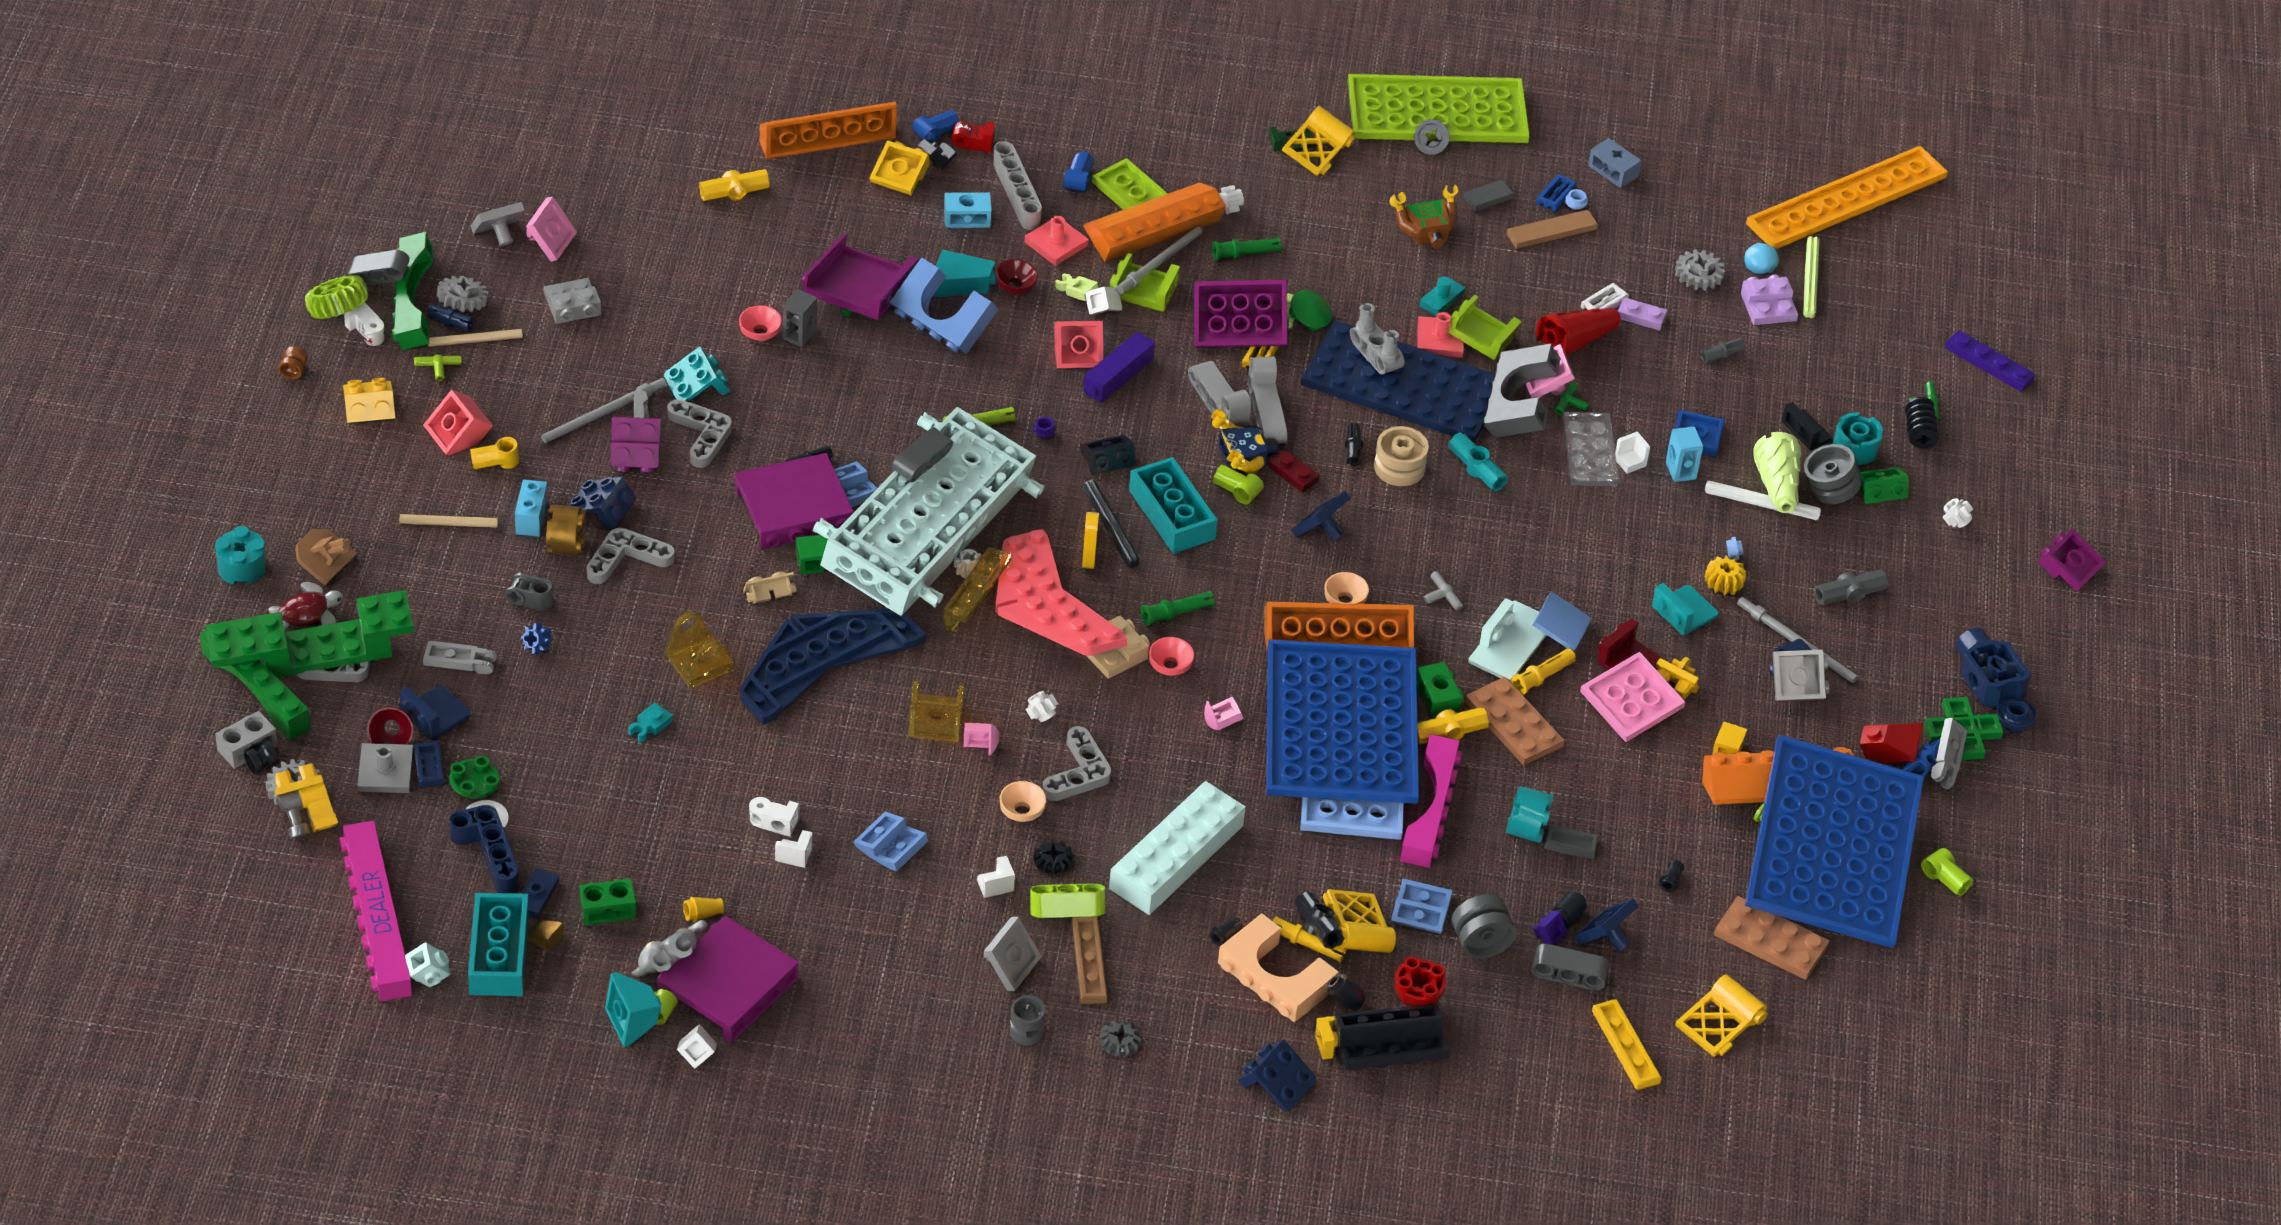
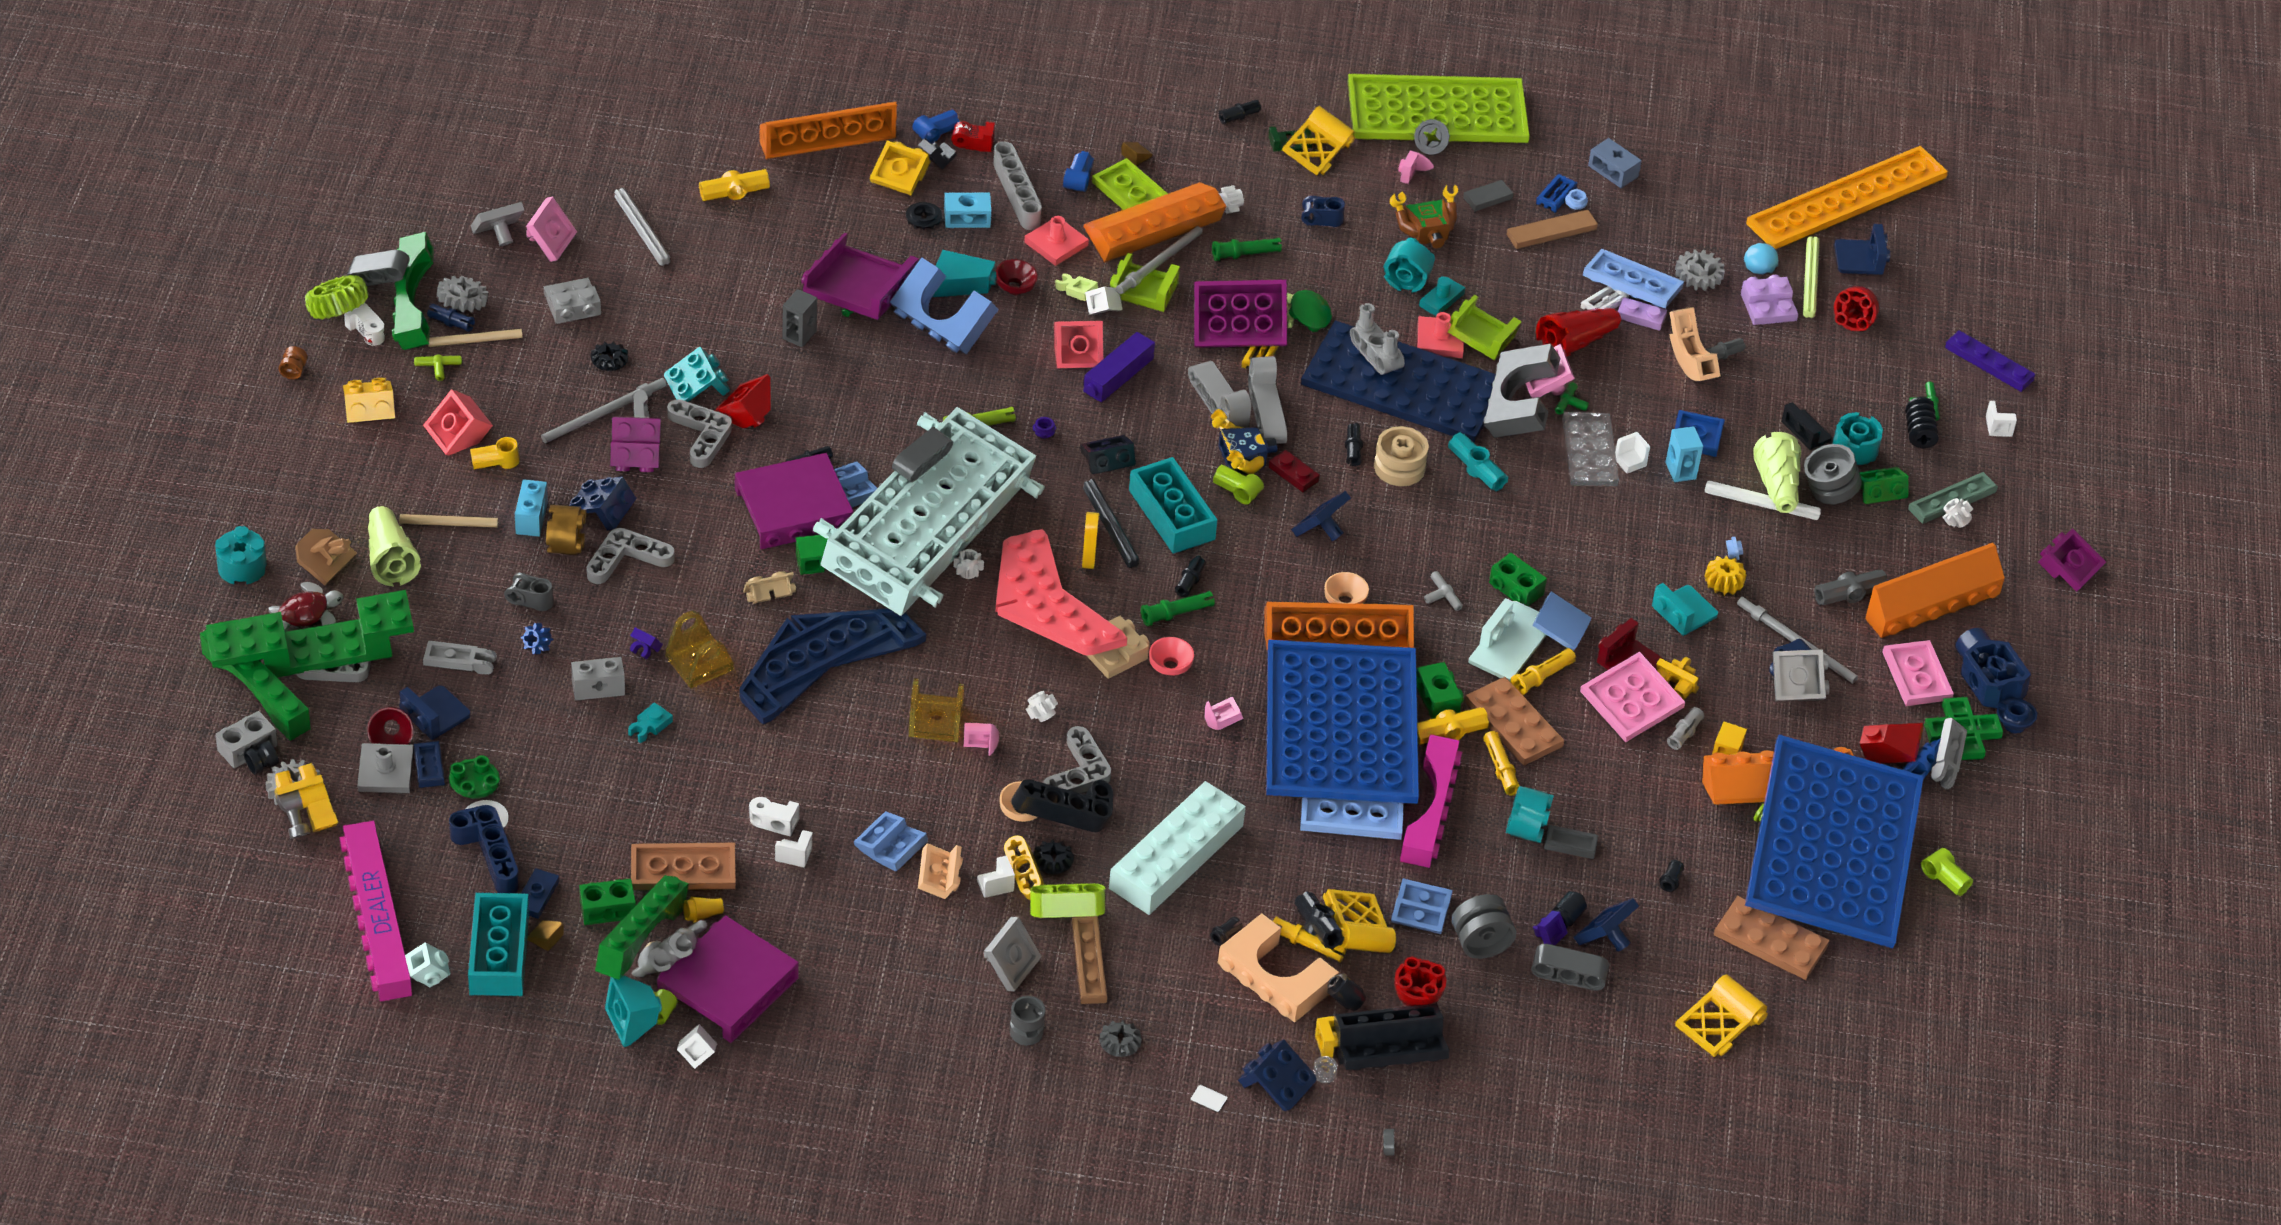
(391, 552): none -> yellowish green cone
(598, 678): none -> light grey brick
(602, 360): none -> black gear
(623, 943): none -> green arch
(642, 226): none -> light grey axle
(646, 641): none -> dark purple tile
(695, 863): none -> nougat plate
(748, 402): none -> red slope
(760, 318): coral piece -> none
(932, 213): none -> black gear
(940, 870): none -> light nougat bracket
(975, 587): clear yellow fence -> none
(1017, 861): none -> yellow beam
(1066, 806): none -> black beam
(1135, 152): none -> pearl gold slope
(1190, 576): none -> black axle
(1208, 1098): none -> white sticker
(1239, 111): none -> black axle
(1325, 210): none -> dark blue piece
(1330, 1064): none -> clear bush
(1388, 1142): none -> dark grey tile
(1408, 265): none -> teal brick
(1412, 163): none -> bright pink plate
(1504, 770): none -> yellow pin
(1517, 580): none -> green brick
(1626, 1044): yellow tile -> none
(1633, 278): none -> light blue plate
(1685, 728): none -> light grey pin
(1688, 349): none -> light nougat arch
(1858, 306): none -> red piece
(1863, 255): none -> dark blue bracket
(1917, 672): none -> bright pink plate
(1935, 590): none -> orange slope
(1968, 490): none -> sand green tile
(1999, 423): none -> white panel

